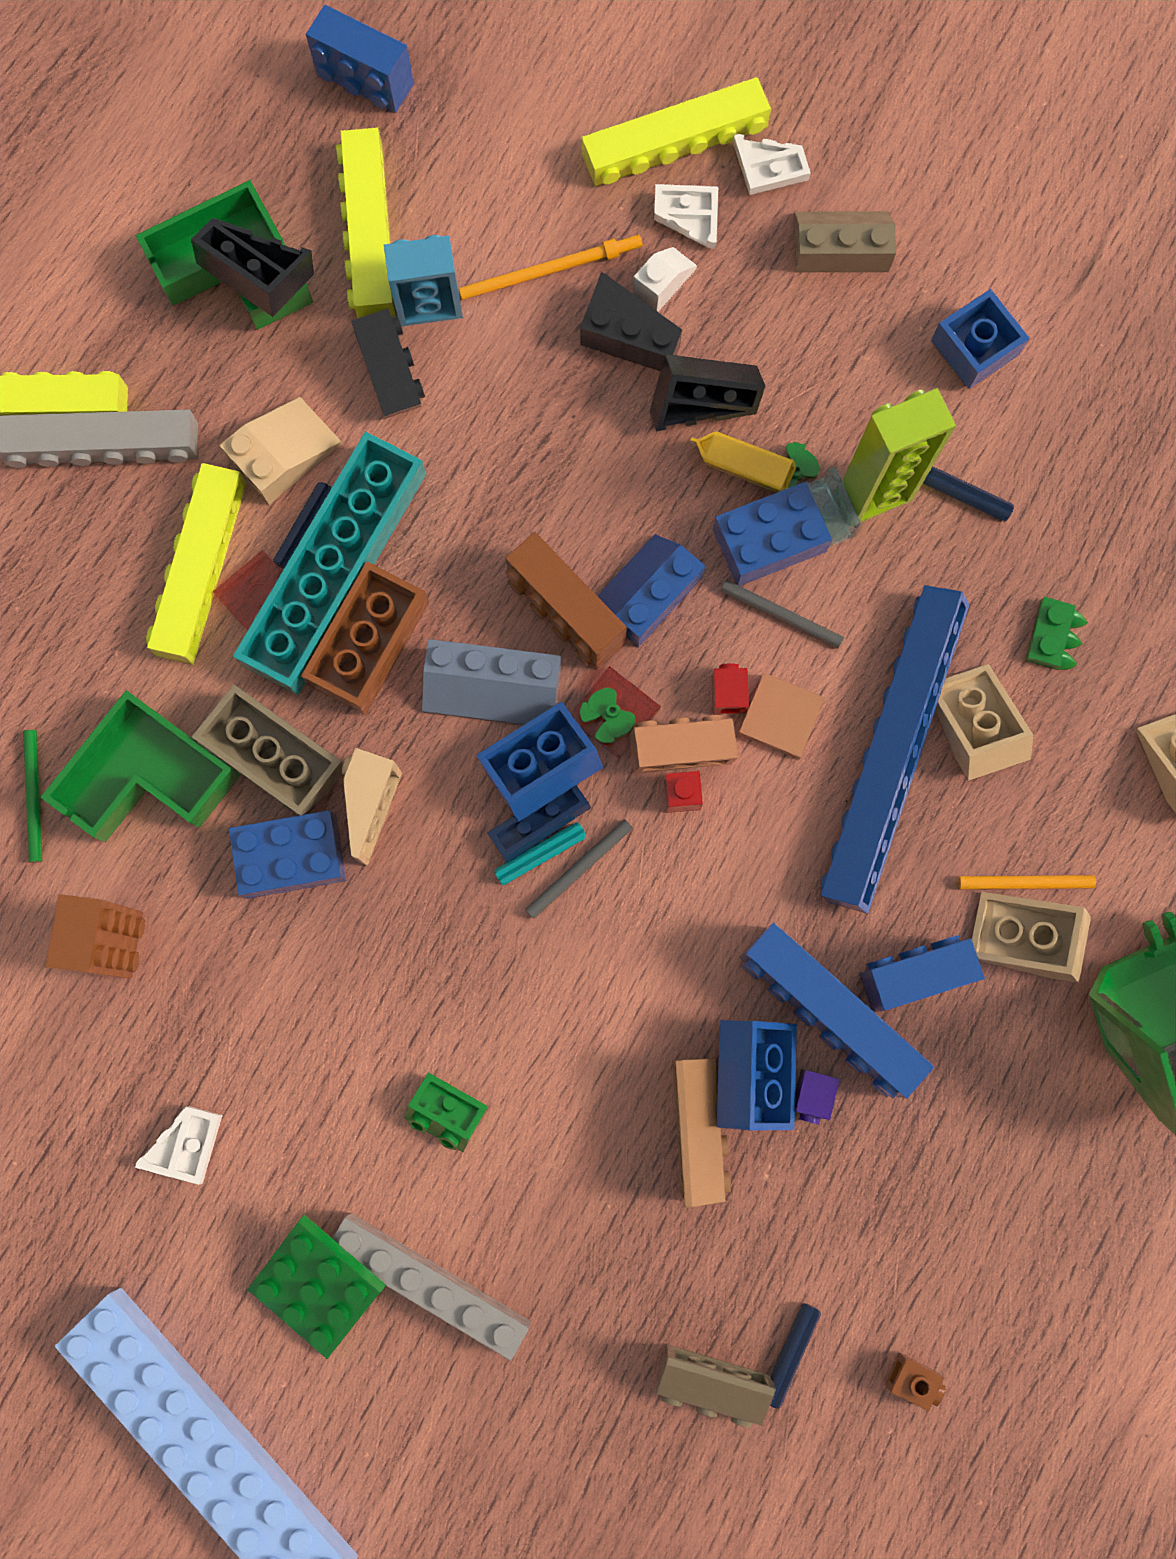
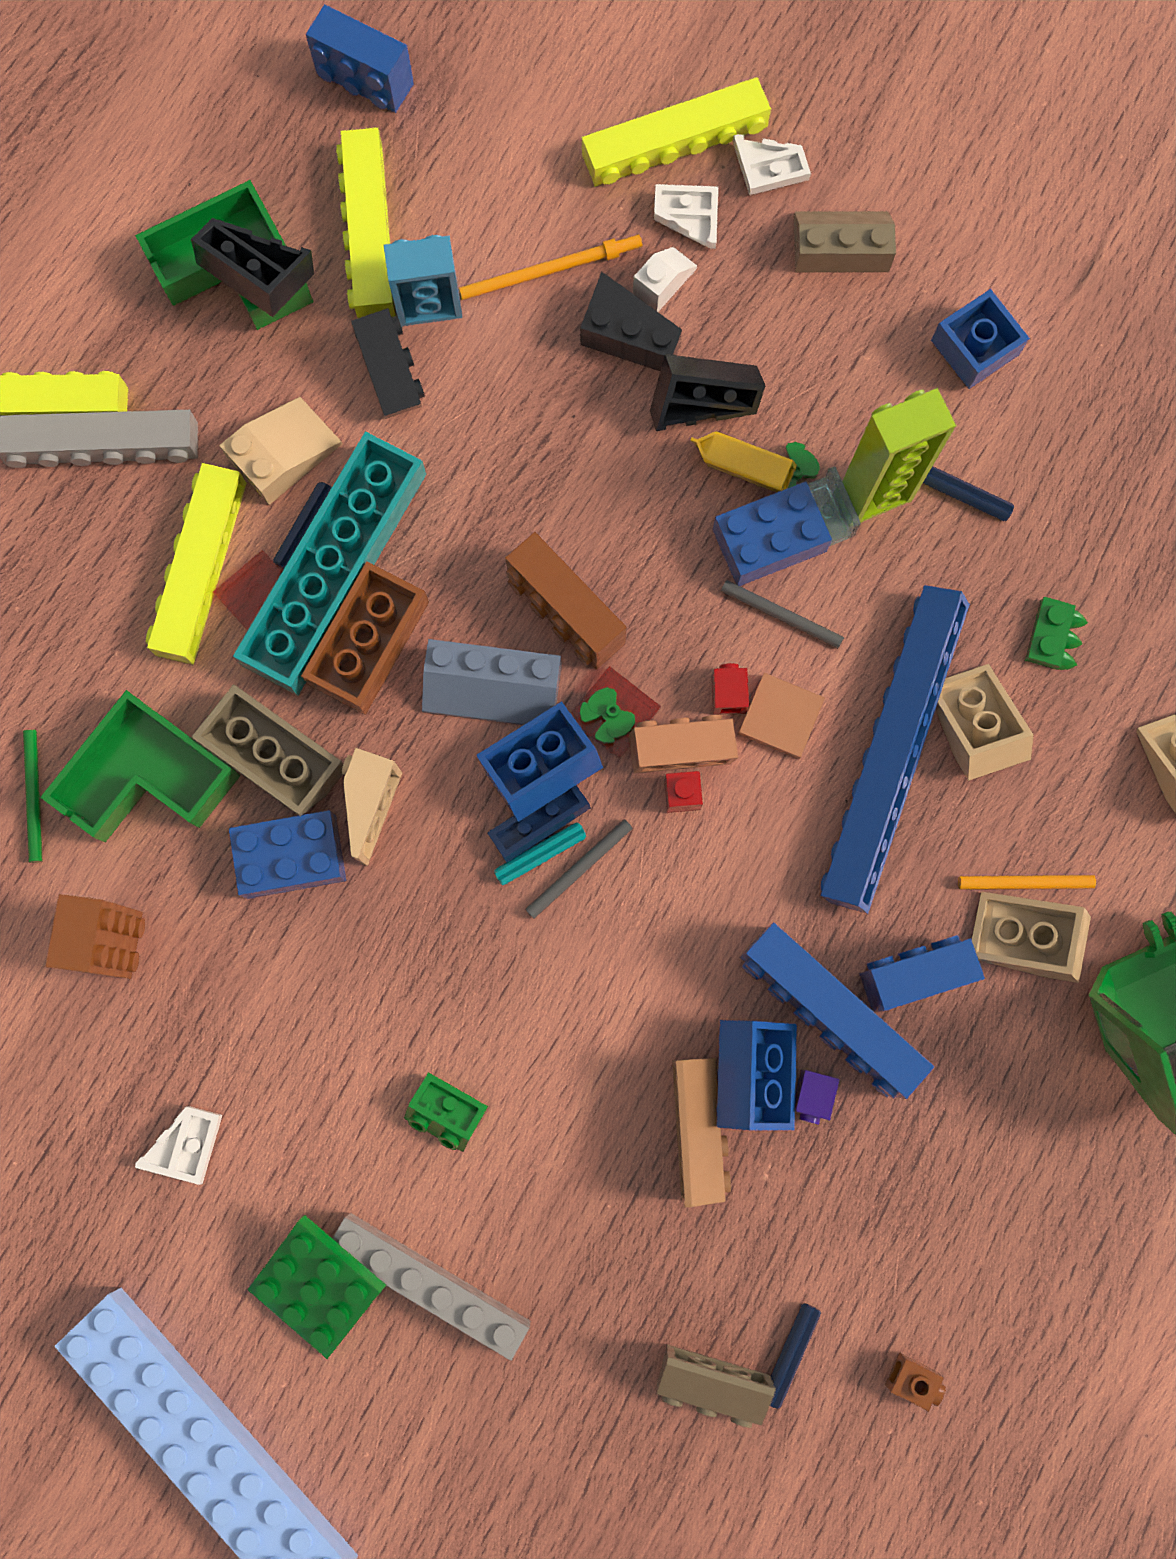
(651, 586): blue slope -> none

